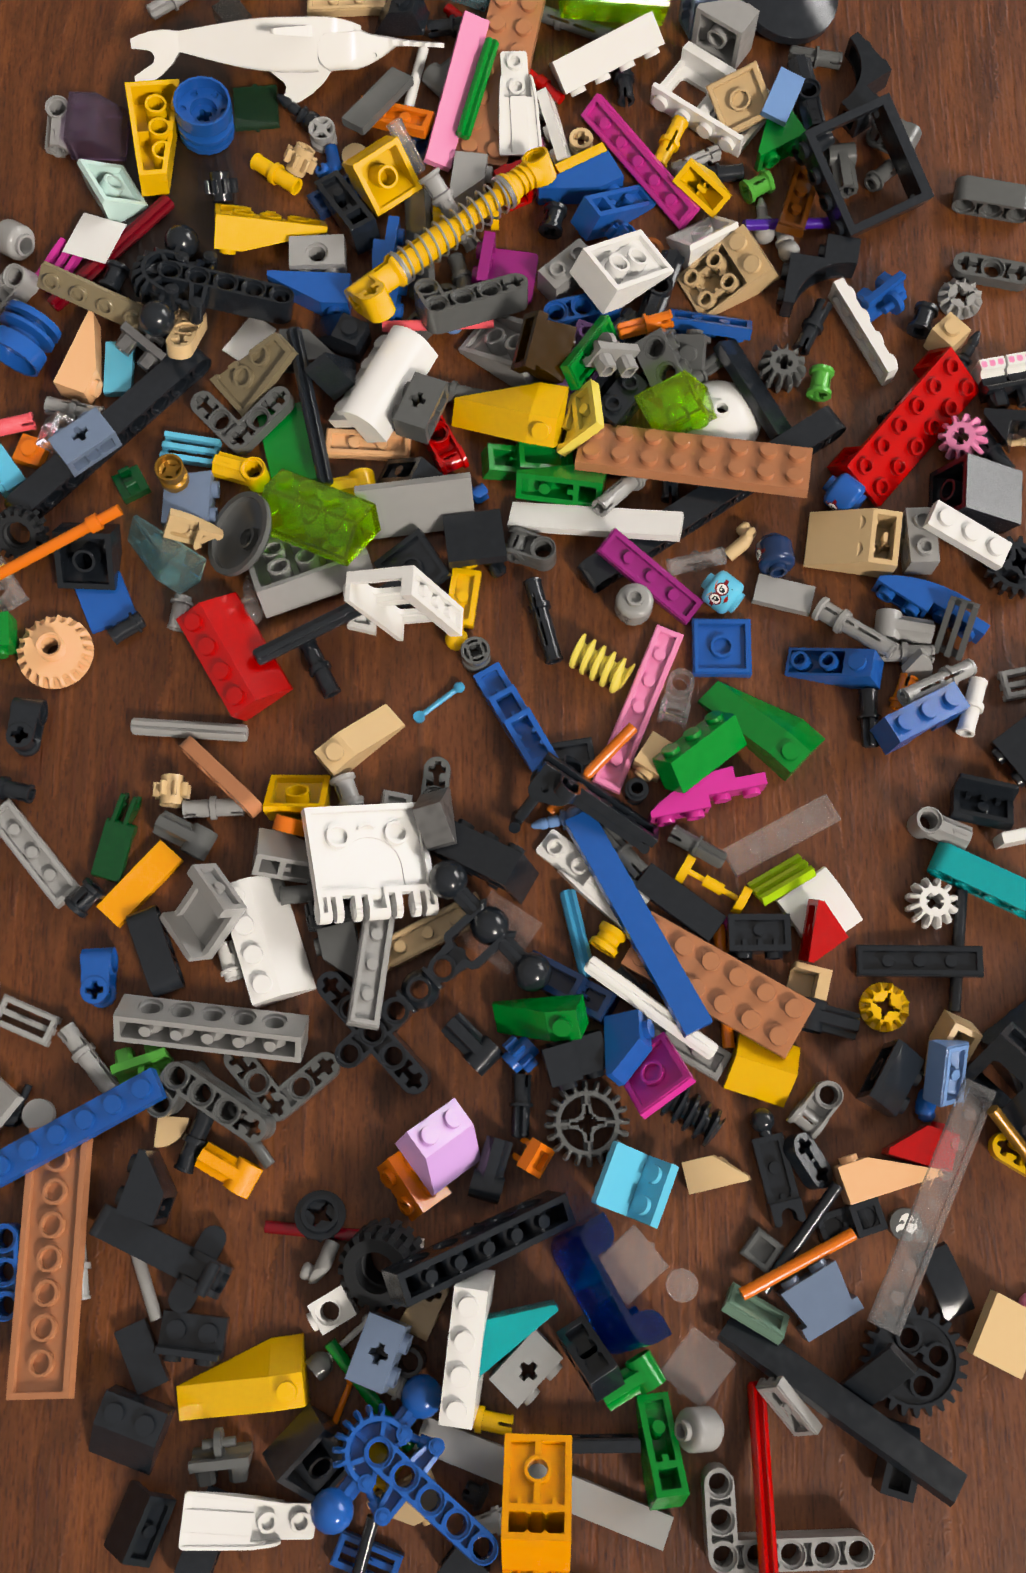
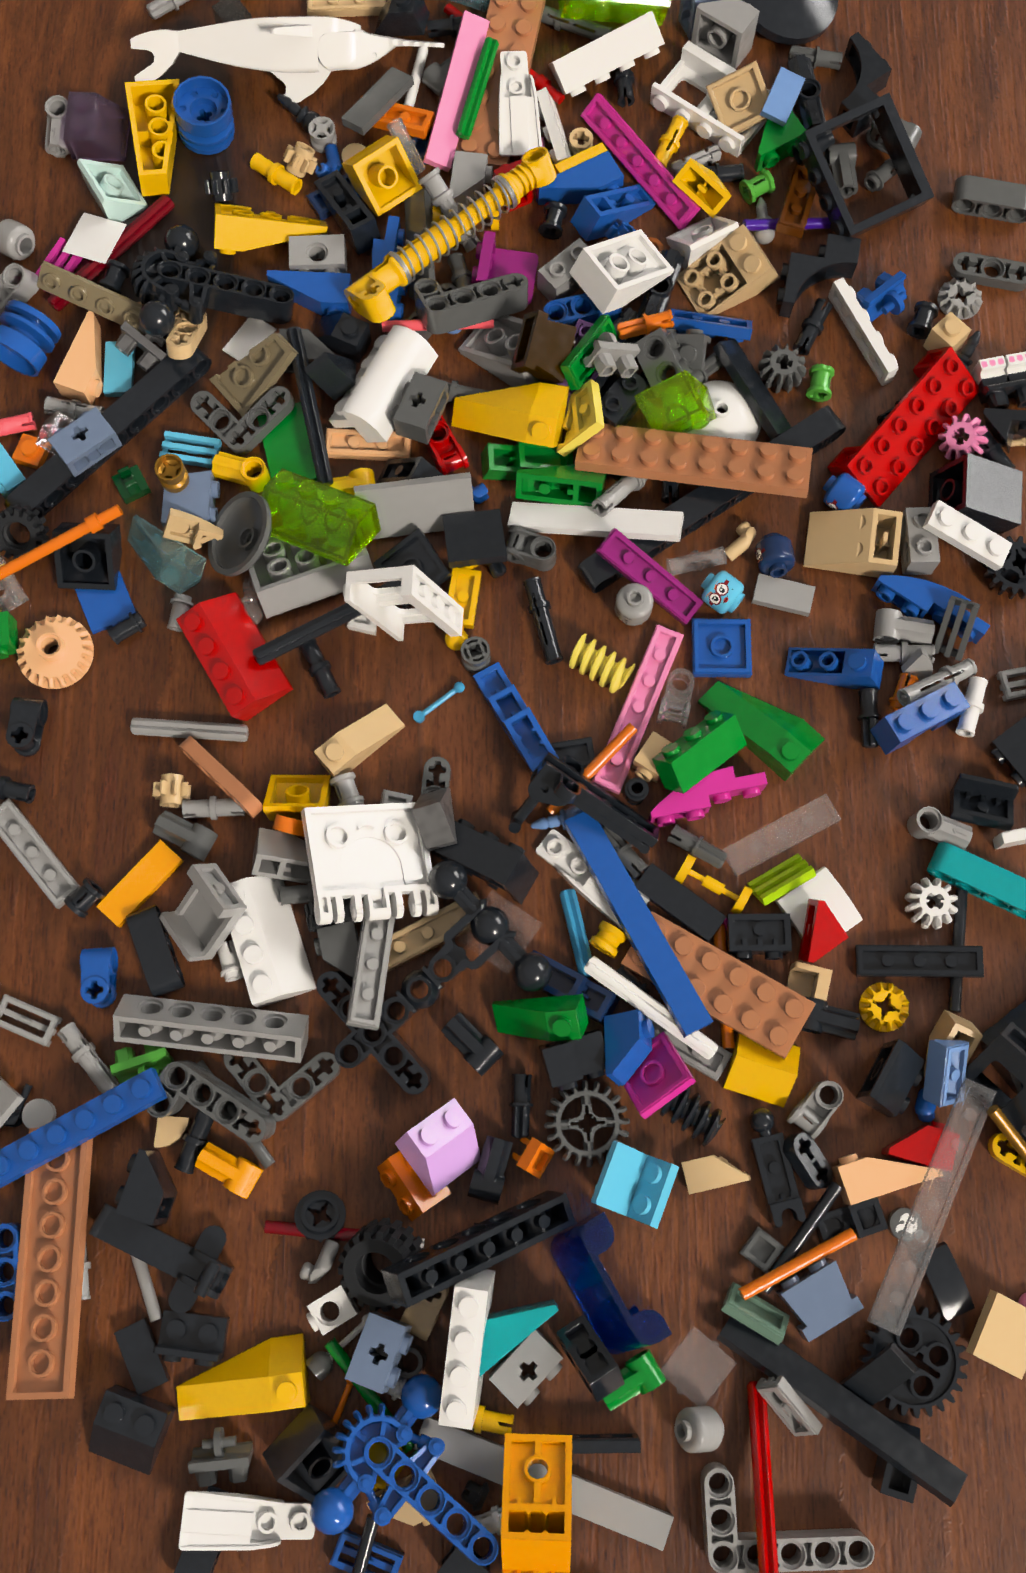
(116, 840): dark green arm -> none
(139, 1525): black panel -> none
(256, 108): clear green piece -> none
(520, 1054): blue gear -> none
(632, 1264): clear piece -> none
(660, 1452): green slope -> none
(681, 1285): clear tile -> none
(785, 245): light grey bar -> none
(843, 622): light grey pin -> none

